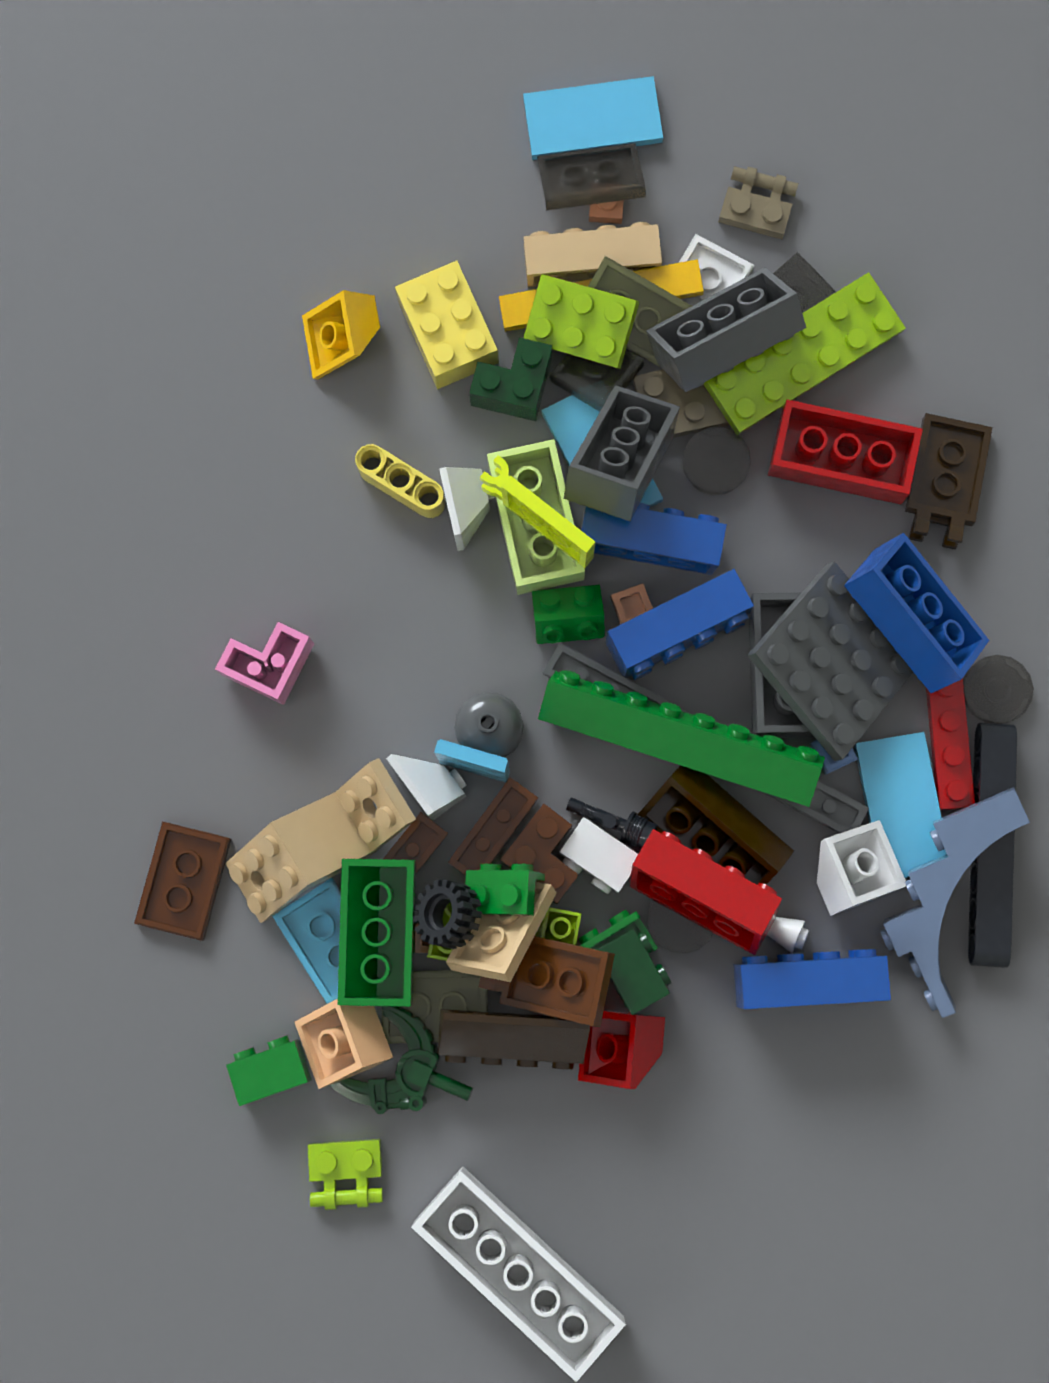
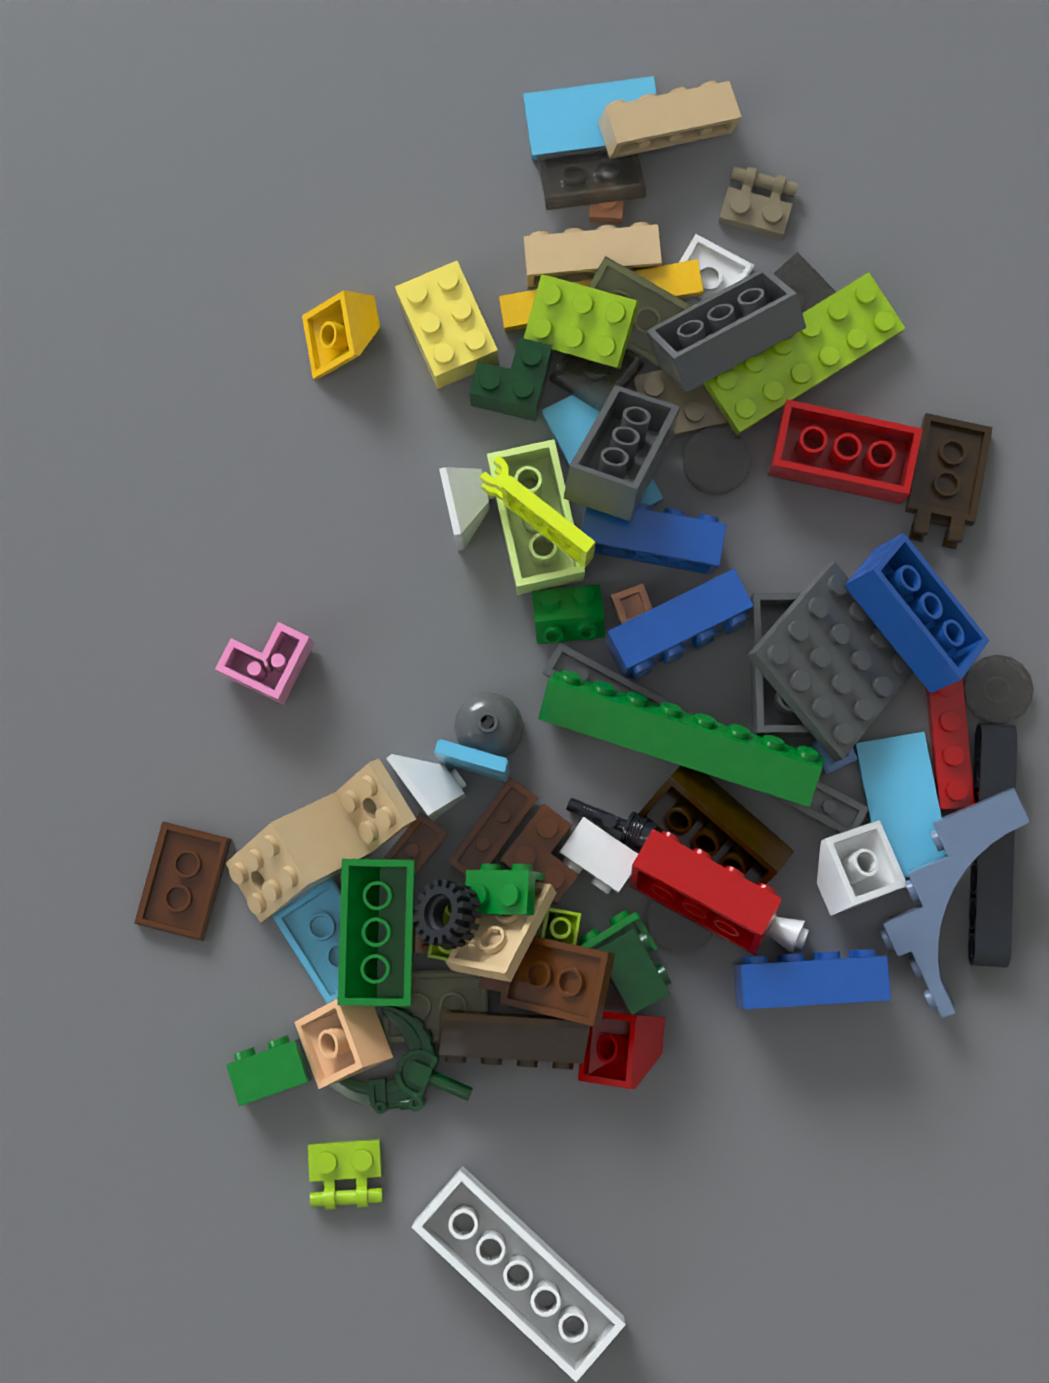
(392, 467): light yellow beam -> none
(669, 119): none -> tan brick

